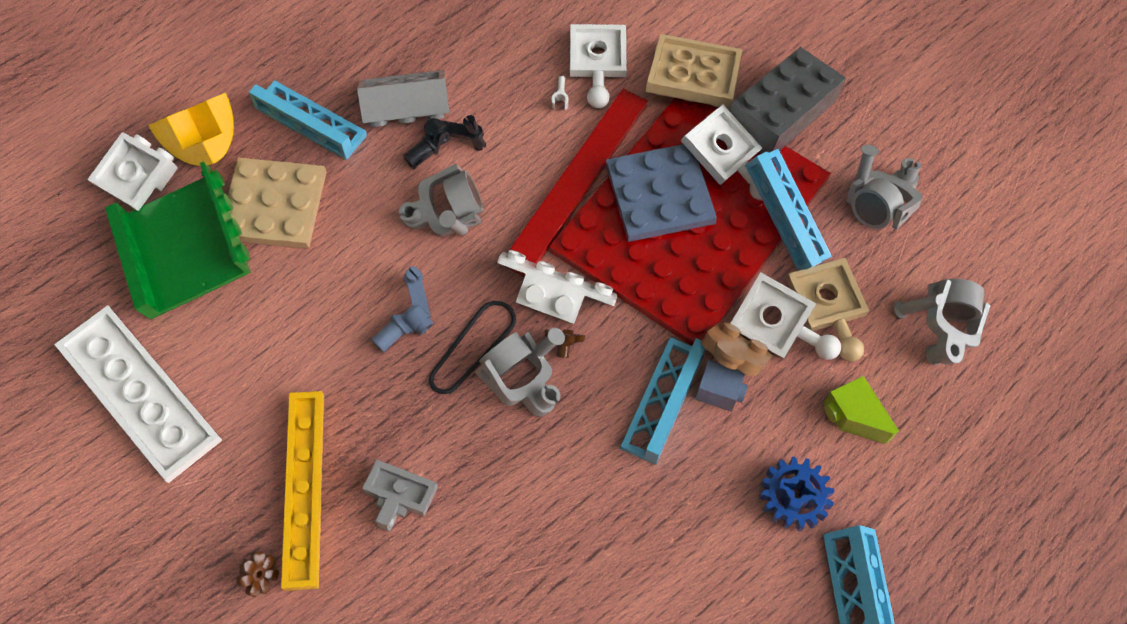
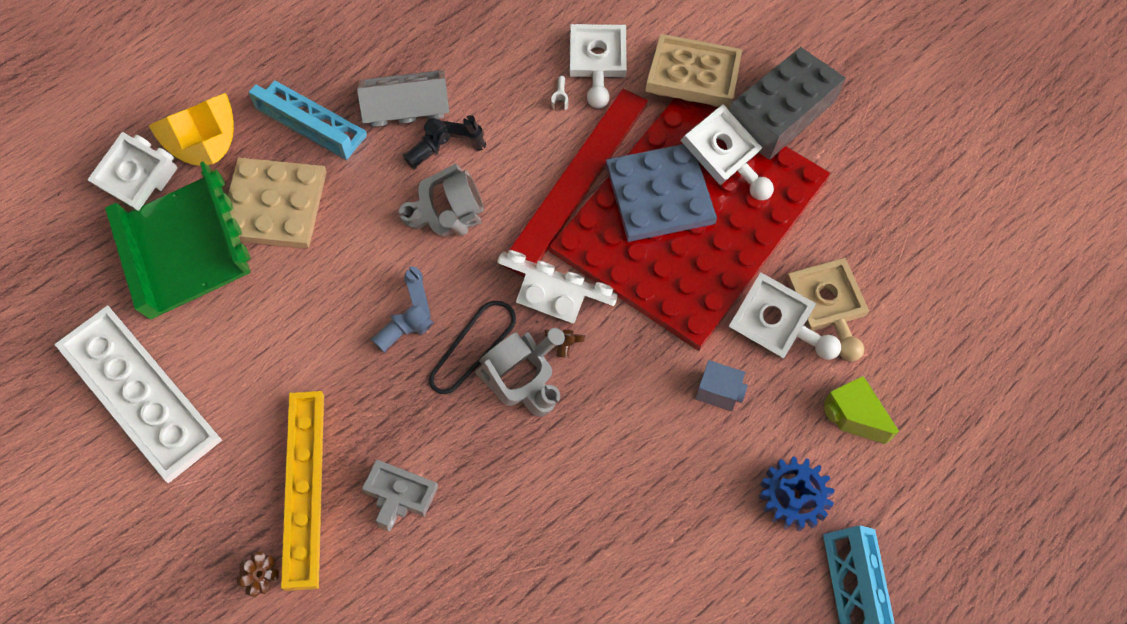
(674, 404): medium azure fence -> none
(735, 350): medium nougat plate -> none
(783, 210): medium azure fence -> none
(880, 196): light grey piece -> none
(955, 301): light grey piece -> none

